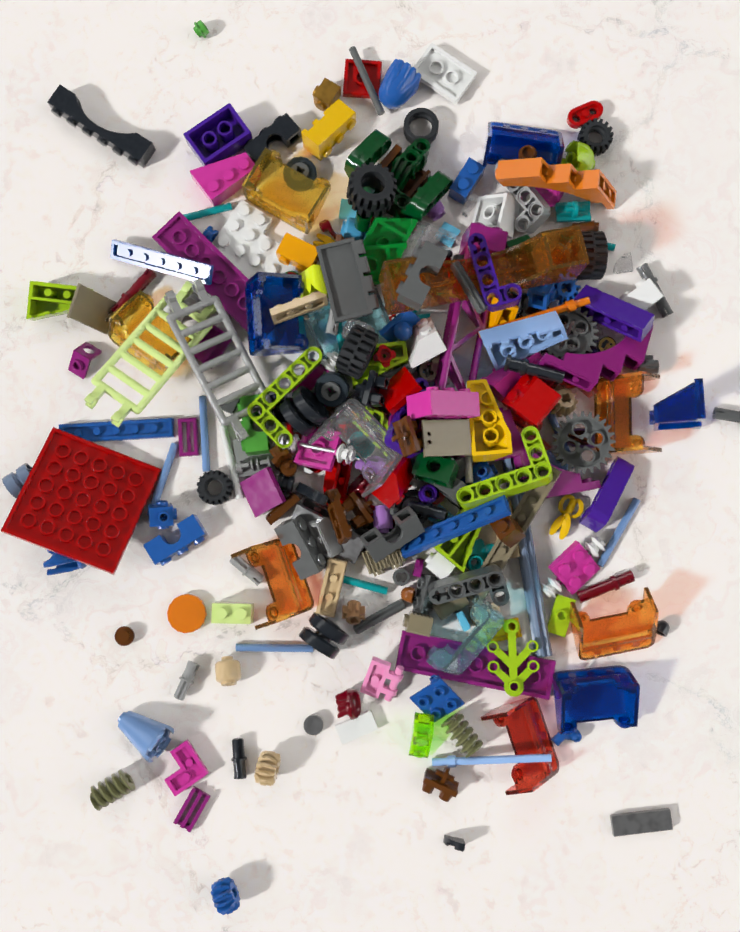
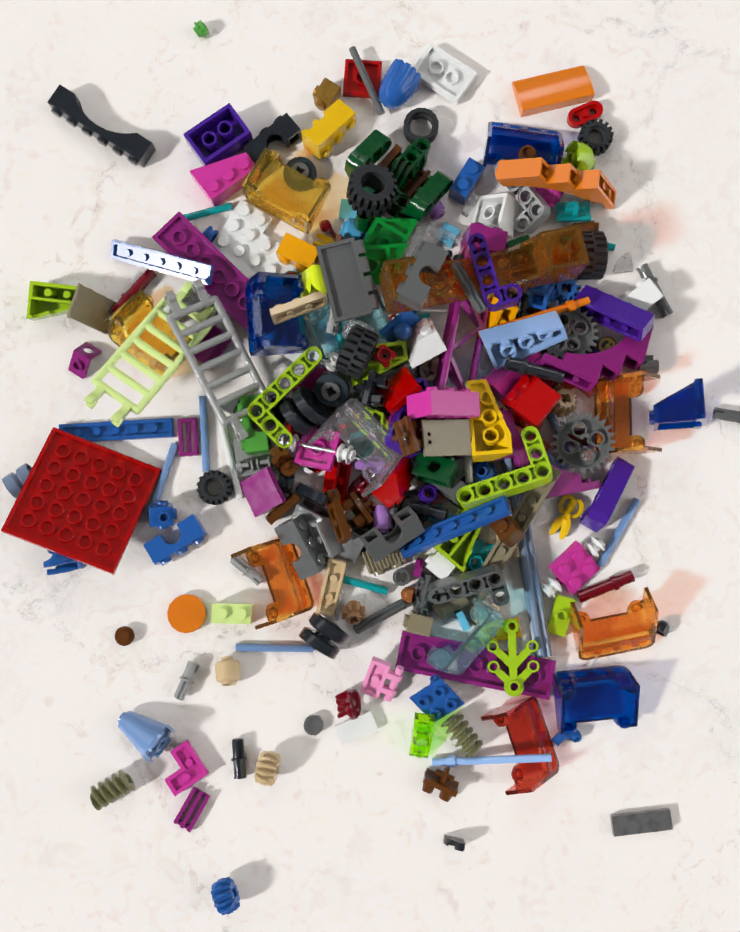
(553, 91): none -> orange slope

